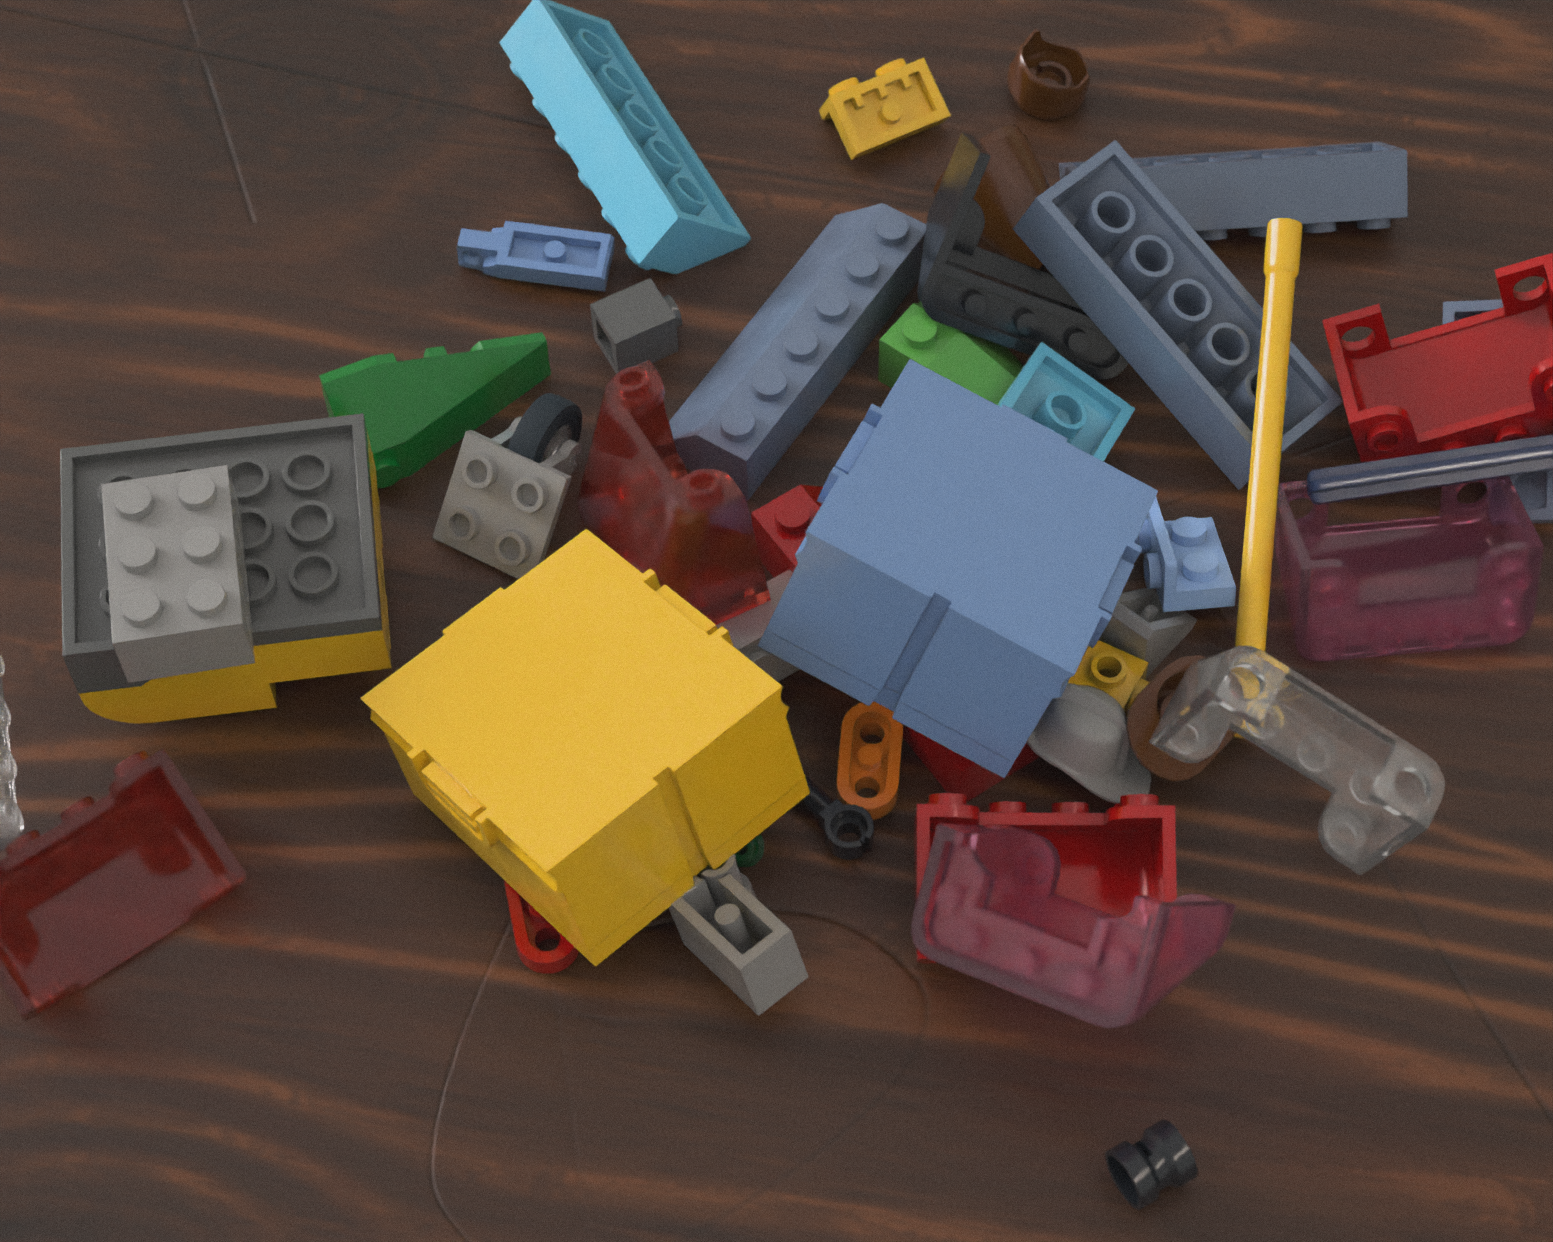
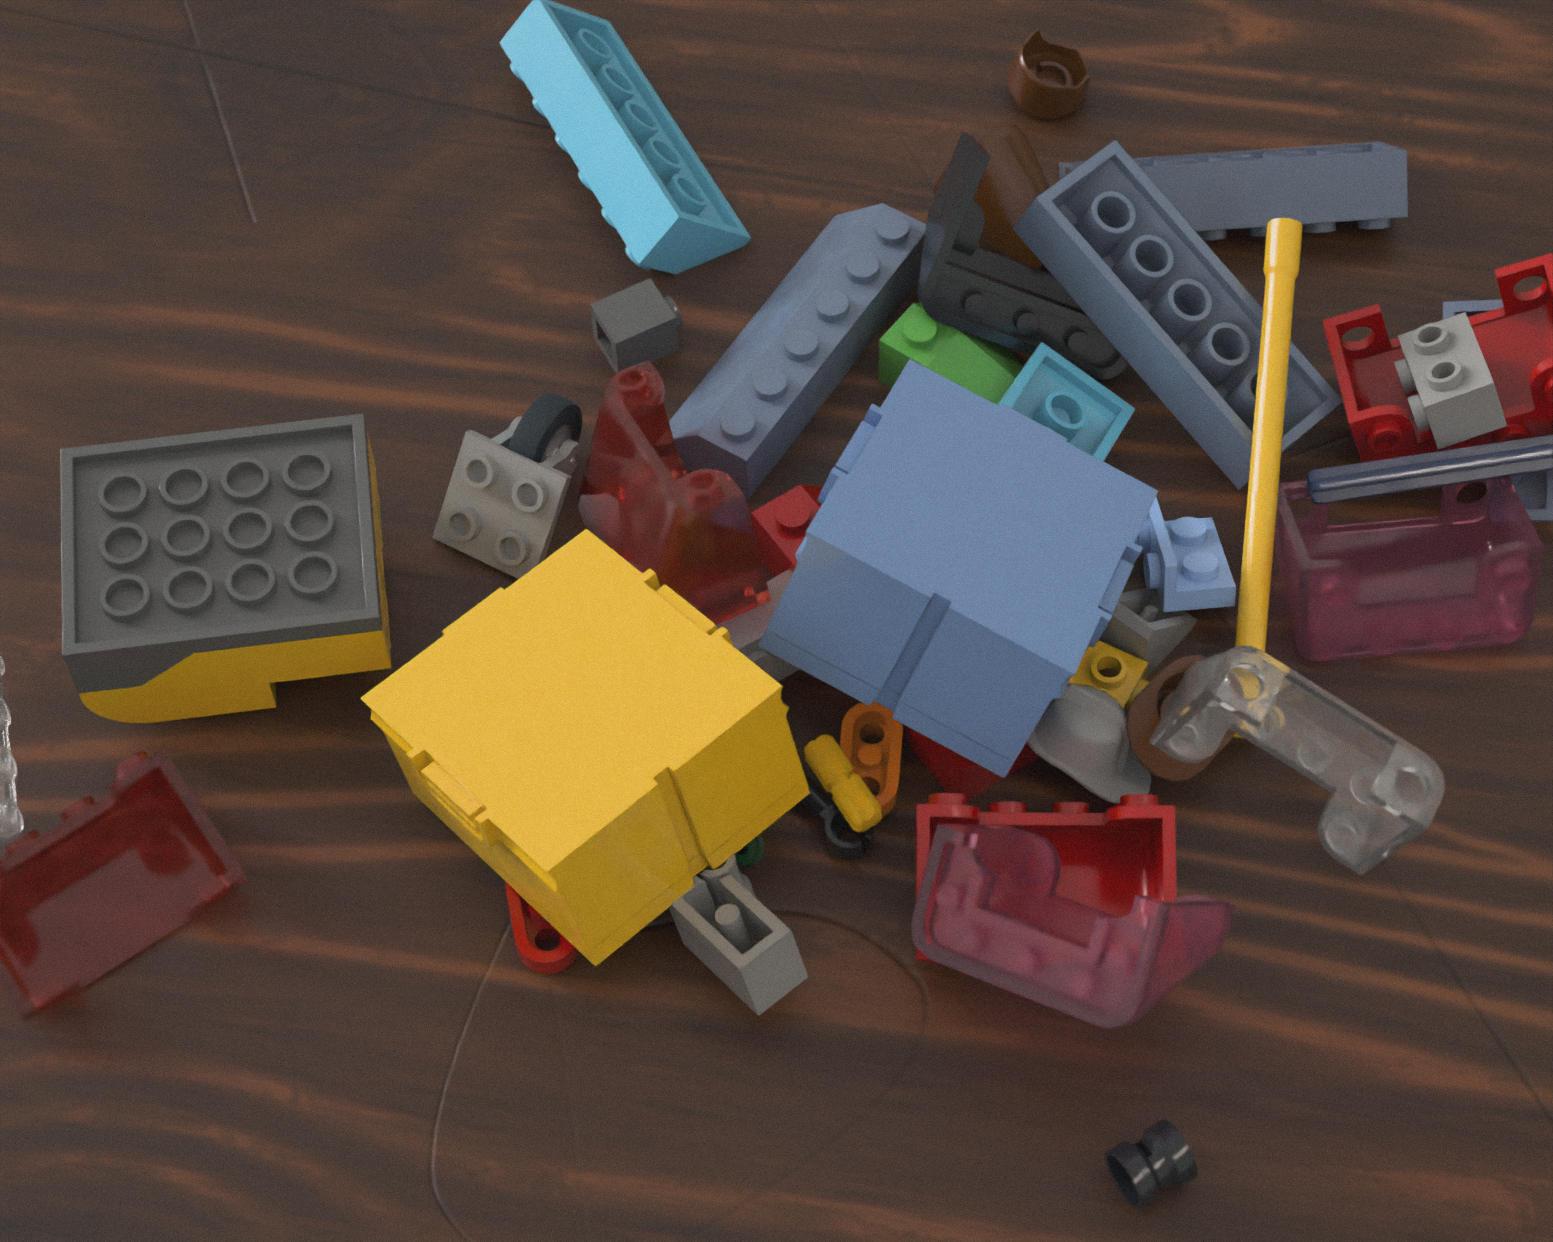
(177, 574): light grey brick -> none
(430, 402): green wedge -> none
(539, 254): medium blue hinge -> none
(837, 777): none -> yellow piece
(885, 108): yellow bracket -> none
(1450, 380): none -> light grey brick

